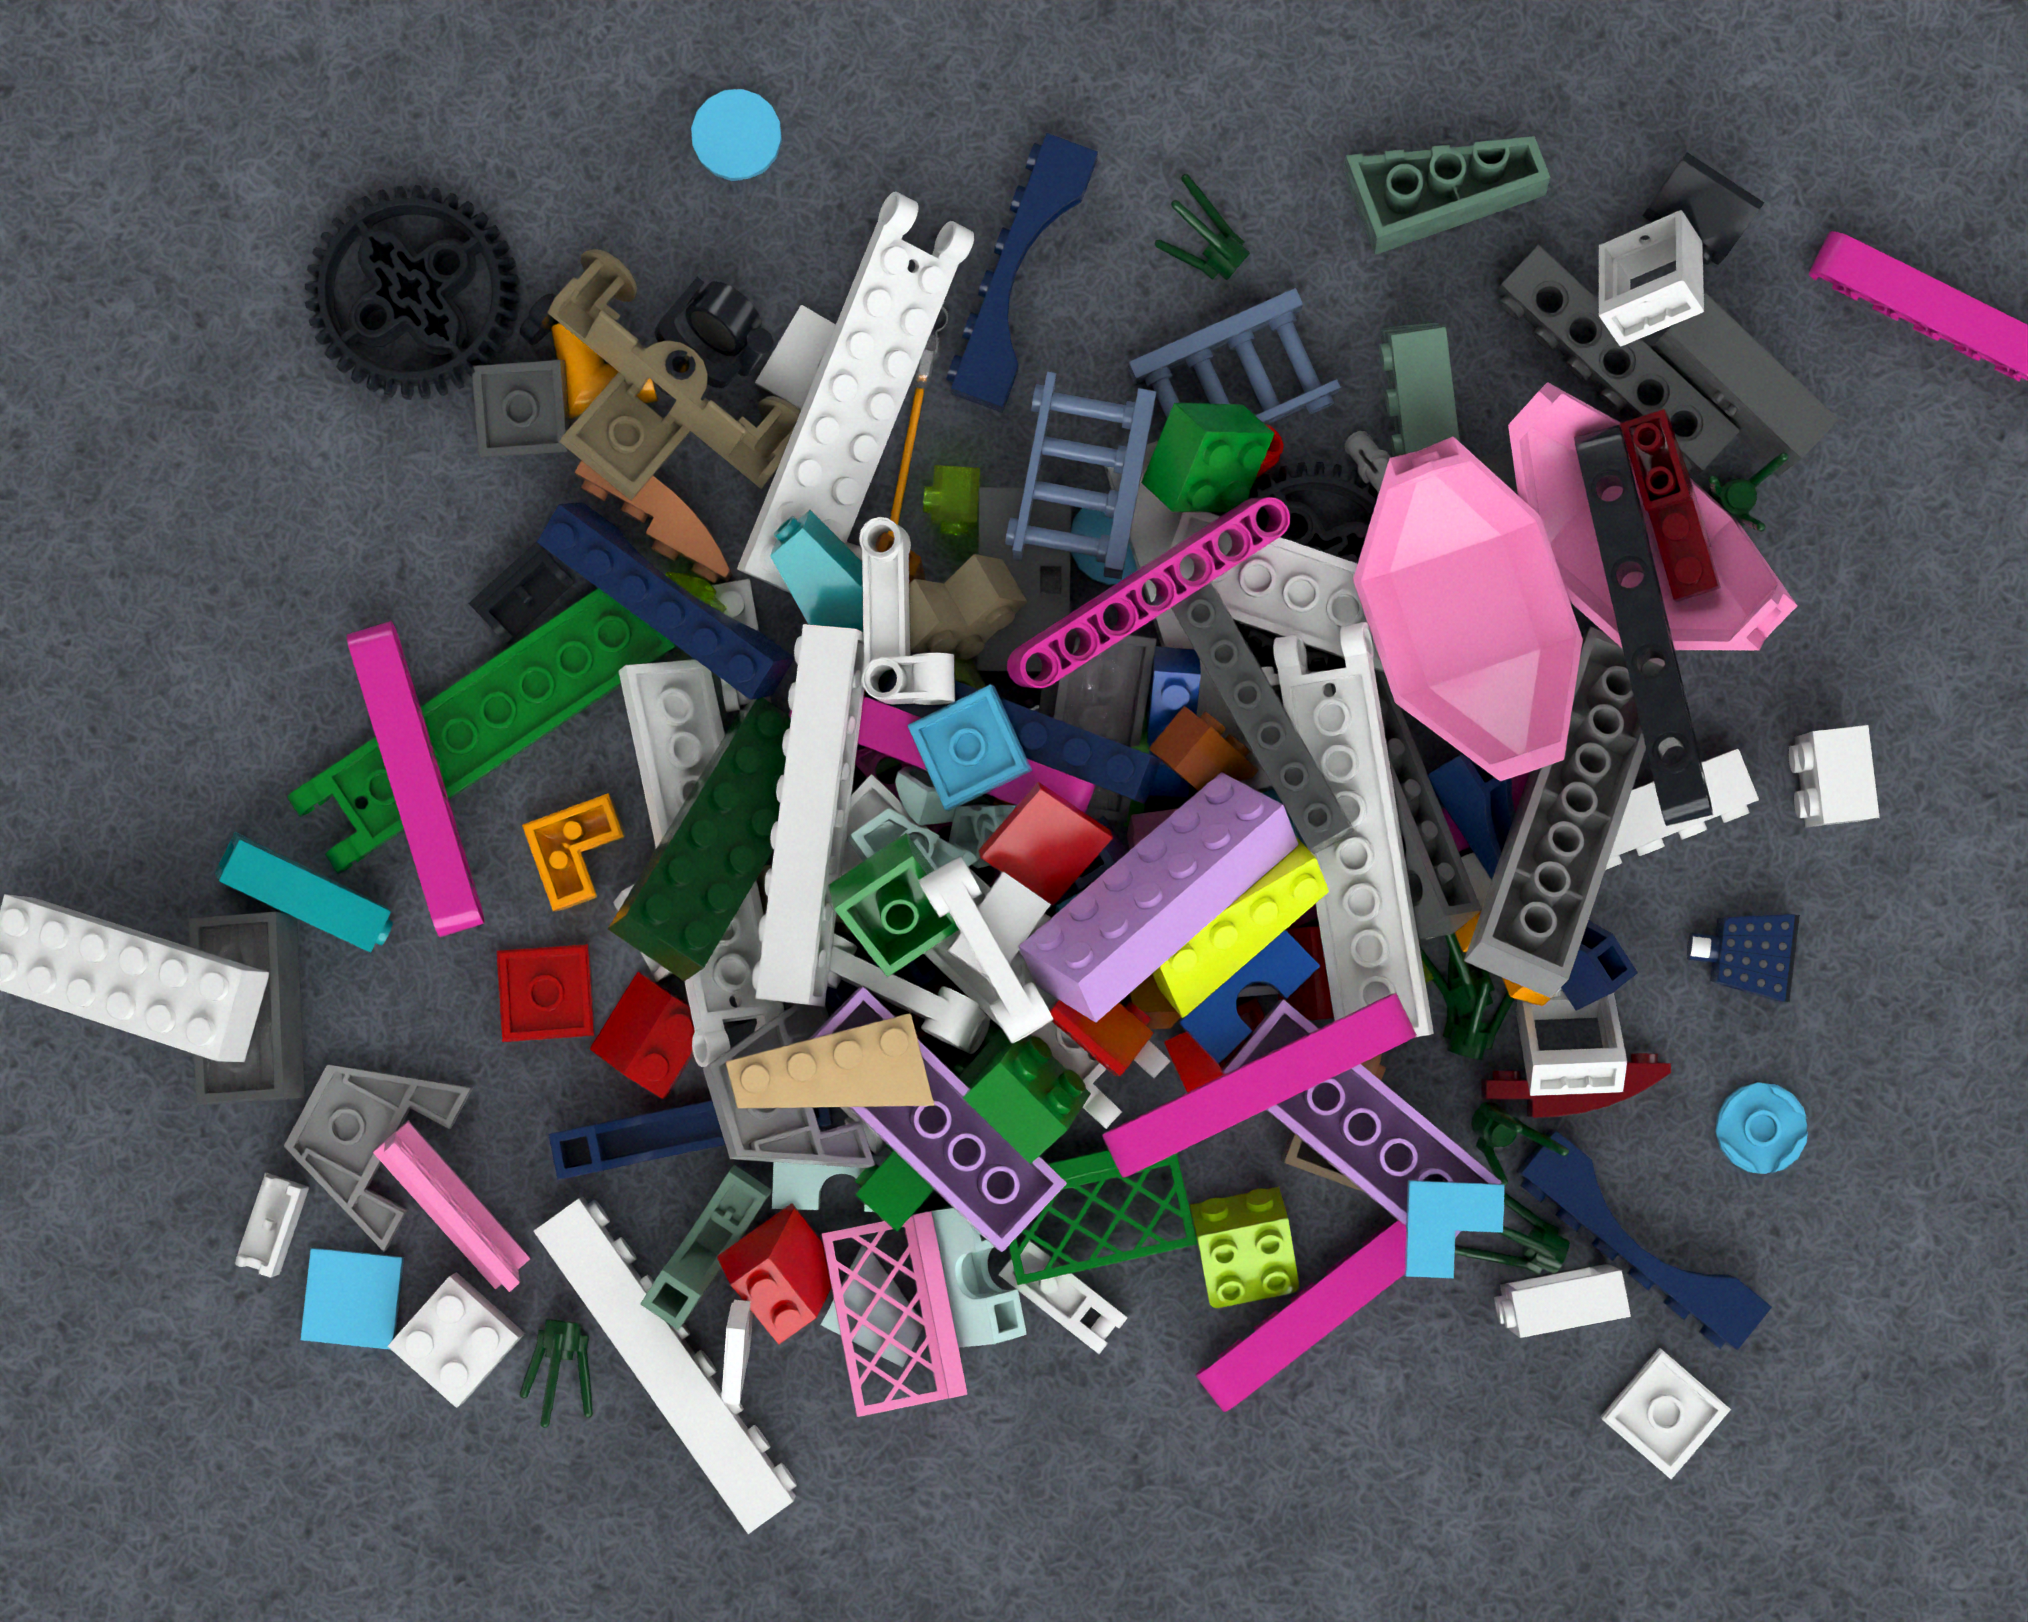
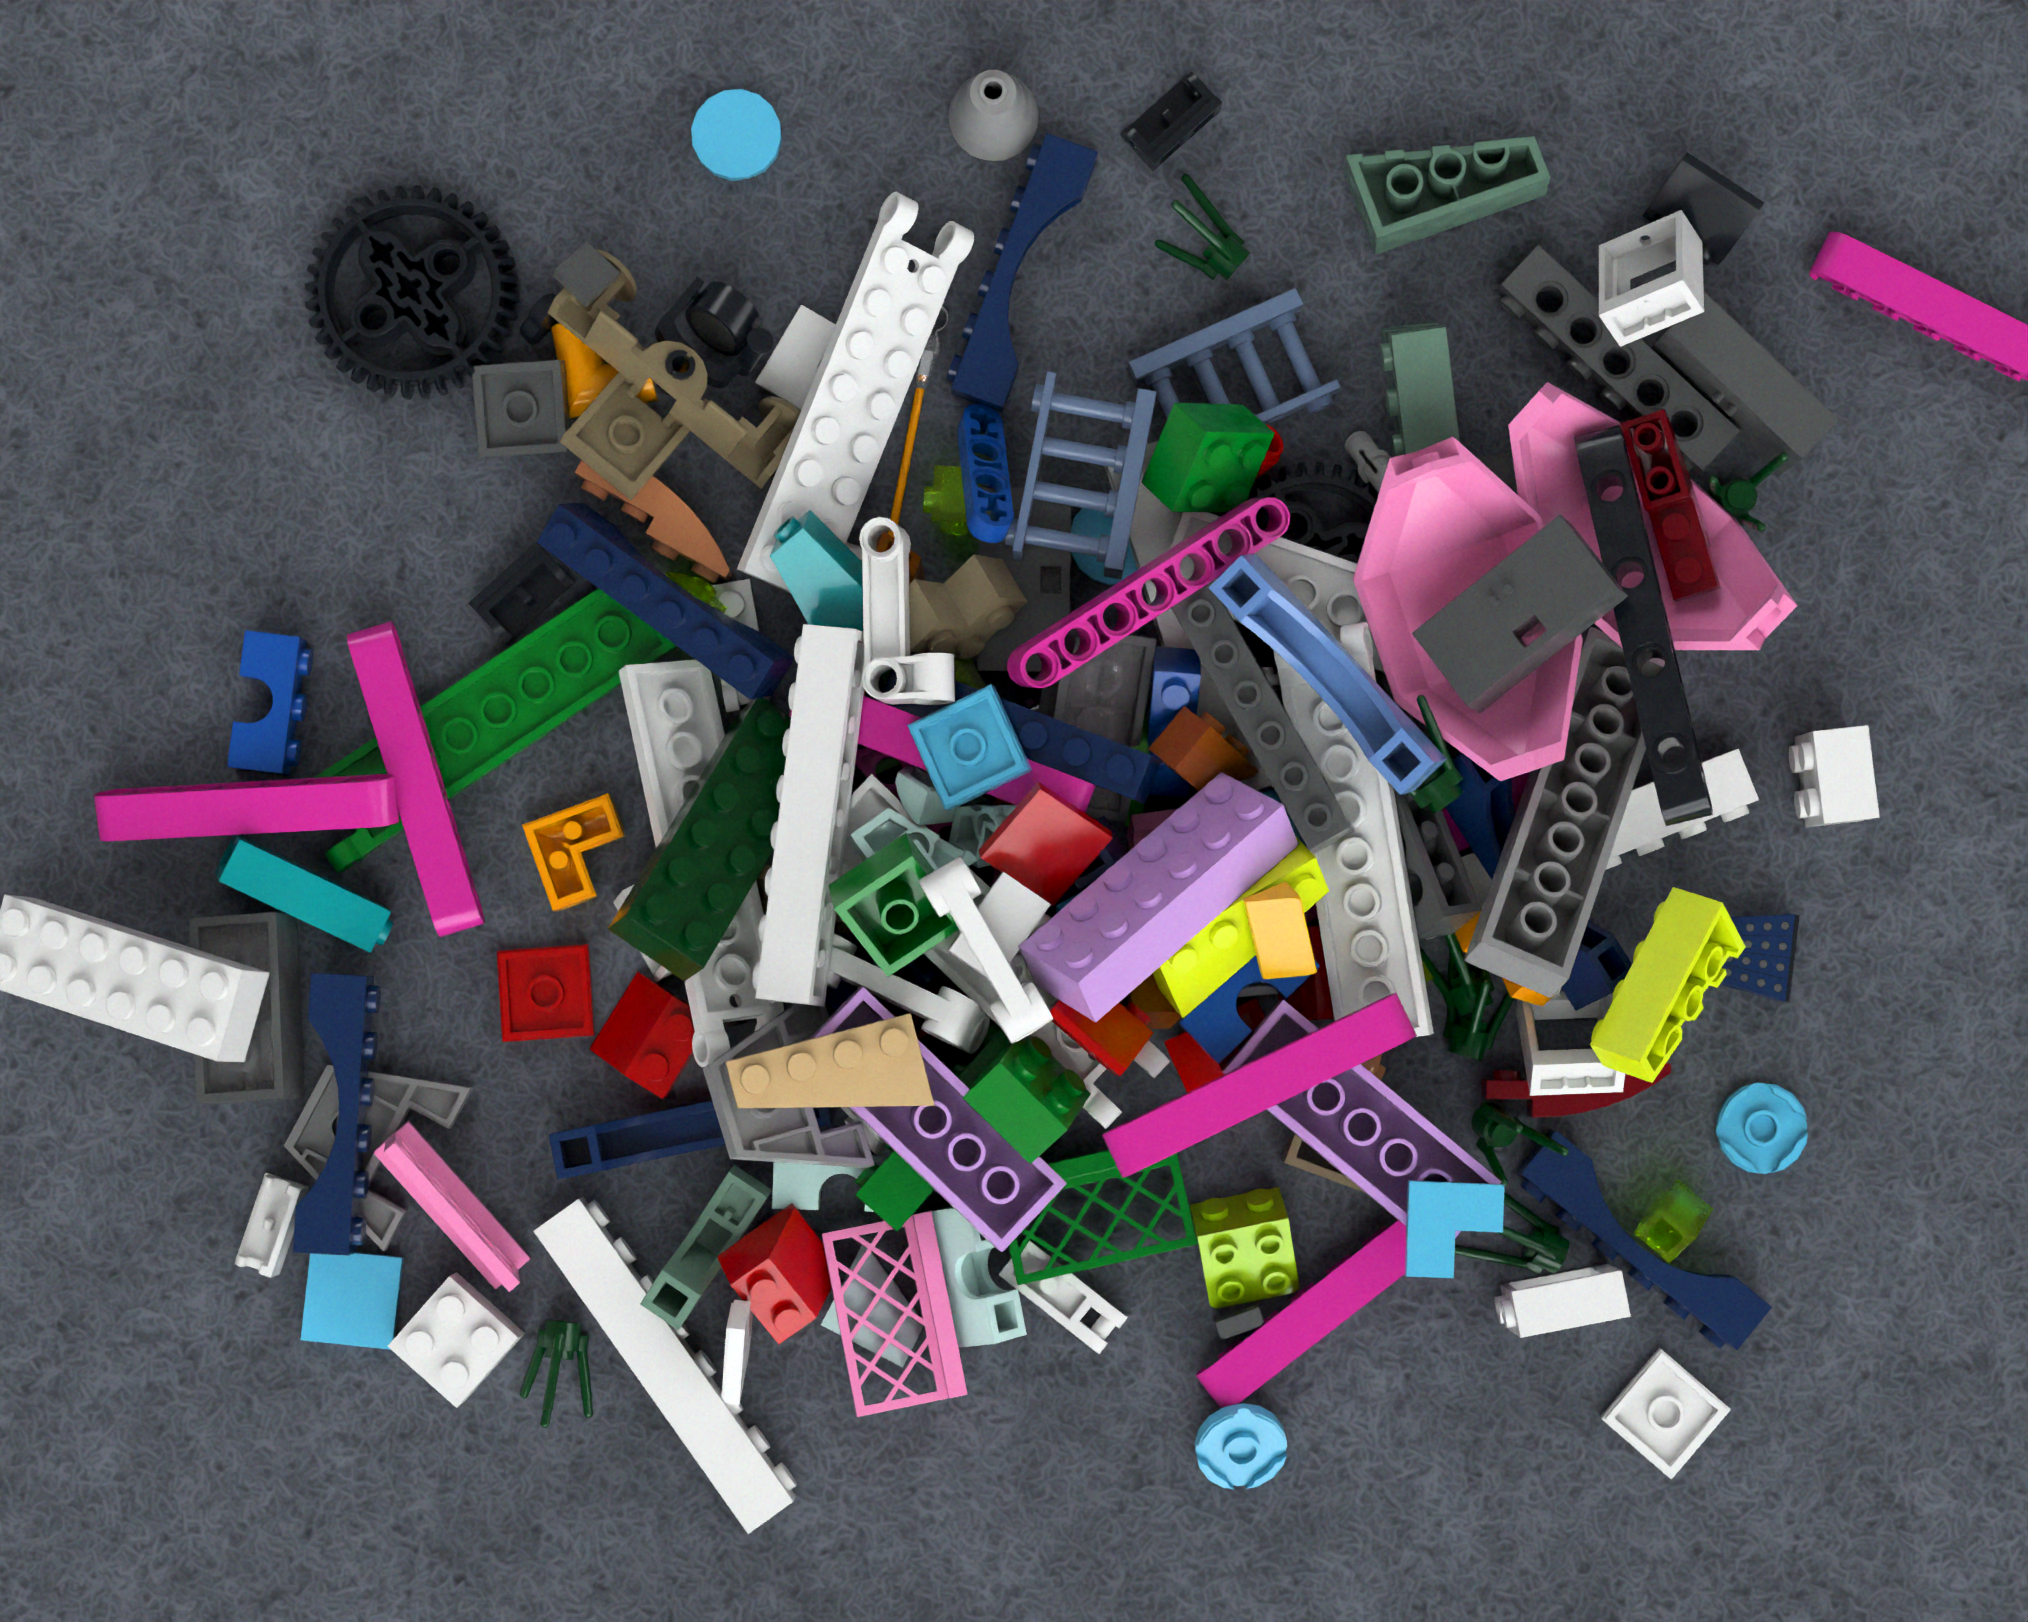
(246, 807): none -> dark pink beam
(271, 742): none -> blue arch
(342, 1016): none -> dark blue arch
(586, 274): none -> dark grey tile
(990, 473): none -> blue beam
(993, 116): none -> light grey cone
(1172, 121): none -> black hinge
(1238, 1321): none -> dark grey tile
(1241, 1446): none -> medium azure tile
(1280, 933): none -> yellow slope
(1369, 714): none -> medium blue arch
(1442, 785): none -> dark green plant
(1519, 614): none -> dark grey brick
(1666, 984): none -> neon yellow wedge
(1673, 1221): none -> clear neon green brick

